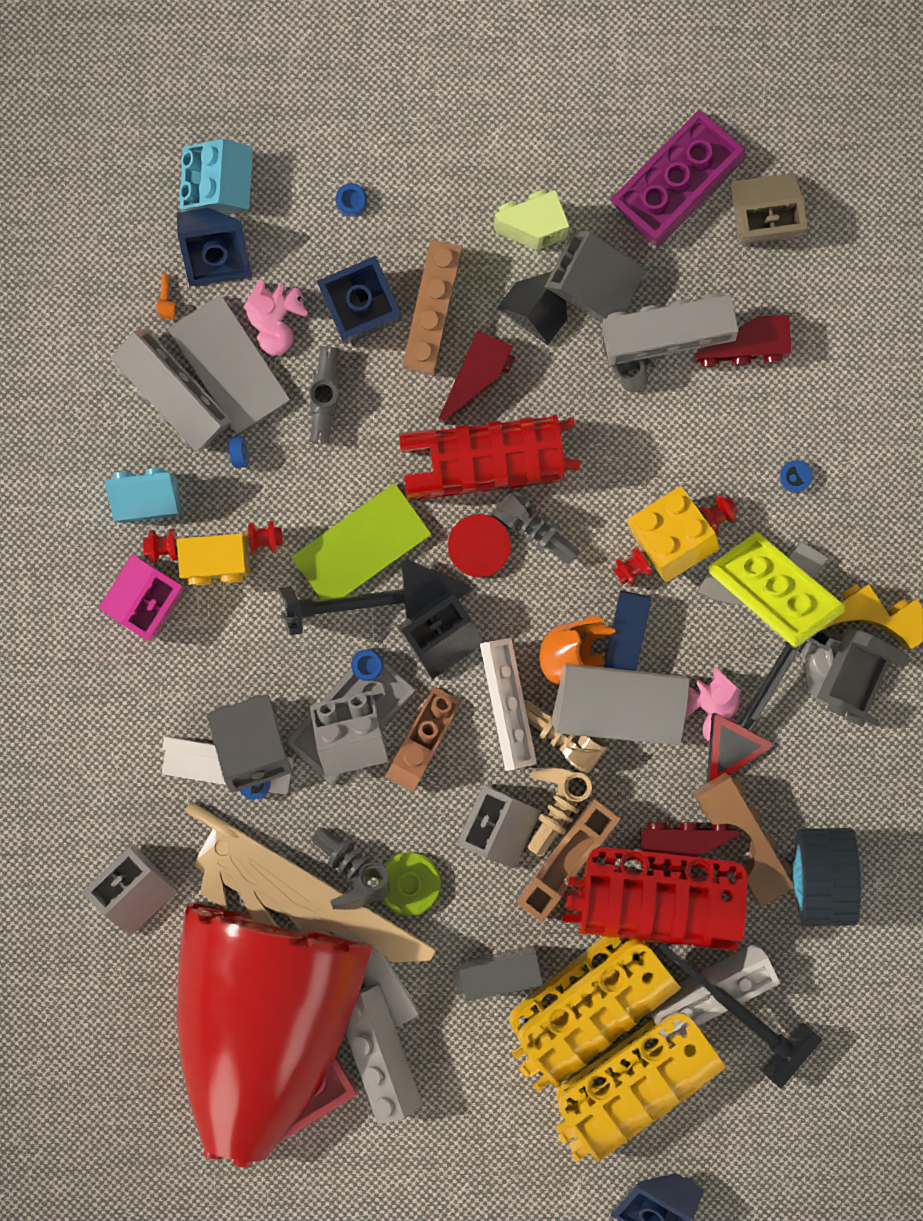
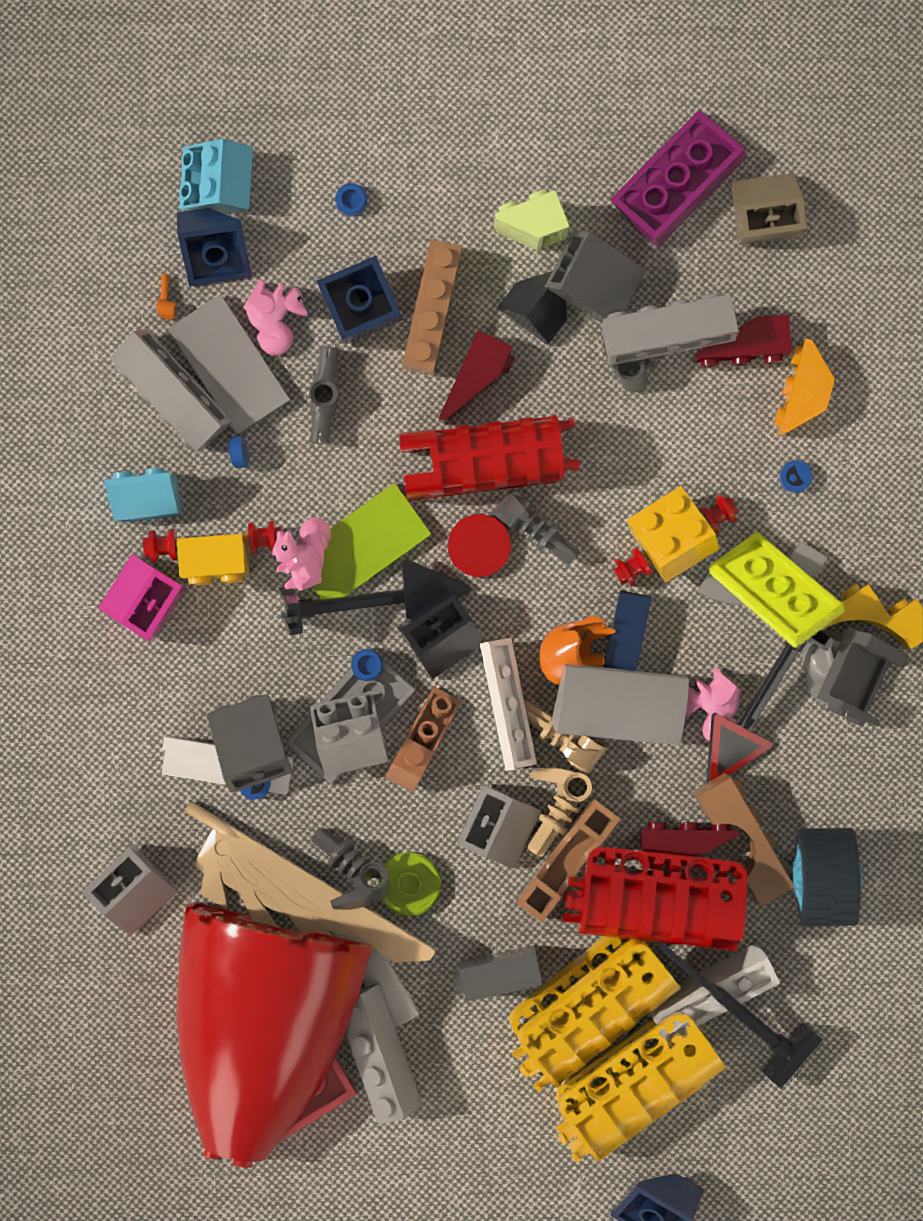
(305, 559): none -> bright pink animal
(806, 390): none -> light orange slope

